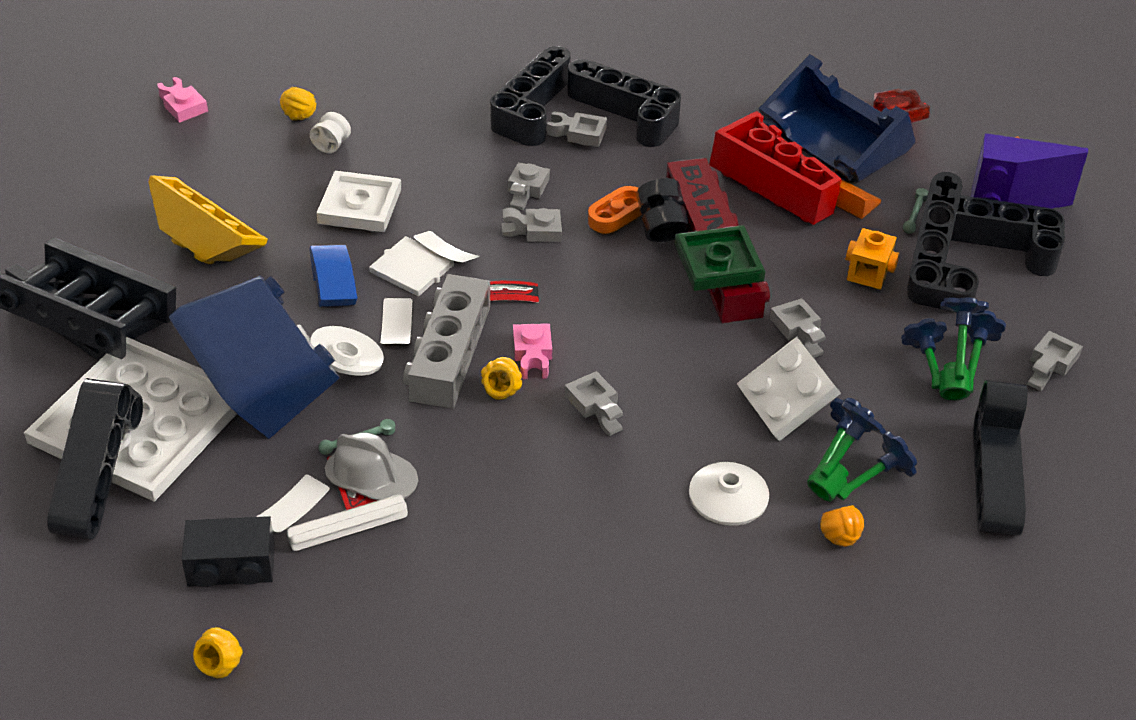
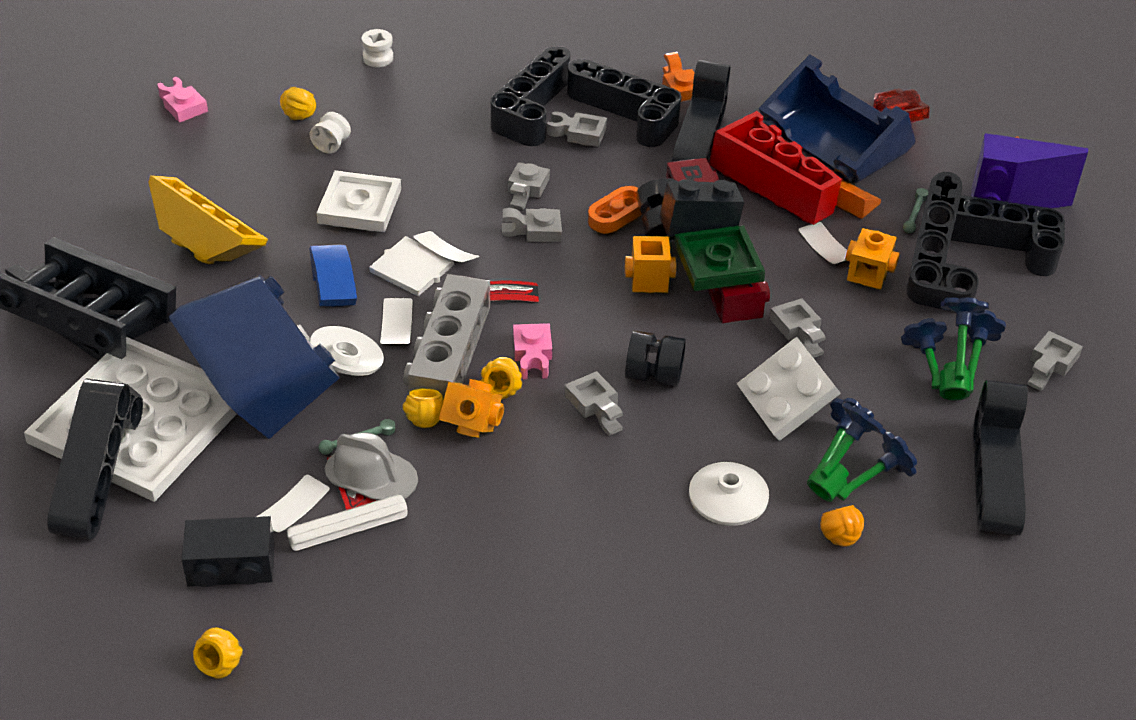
(377, 48): none -> white wheel
(423, 407): none -> yellow piece
(460, 404): none -> light orange brick
(650, 264): none -> light orange brick
(668, 361): none -> black wheel
(676, 77): none -> orange plate
(700, 206): none -> black brick
(704, 111): none -> black beam
(824, 243): none -> white sticker

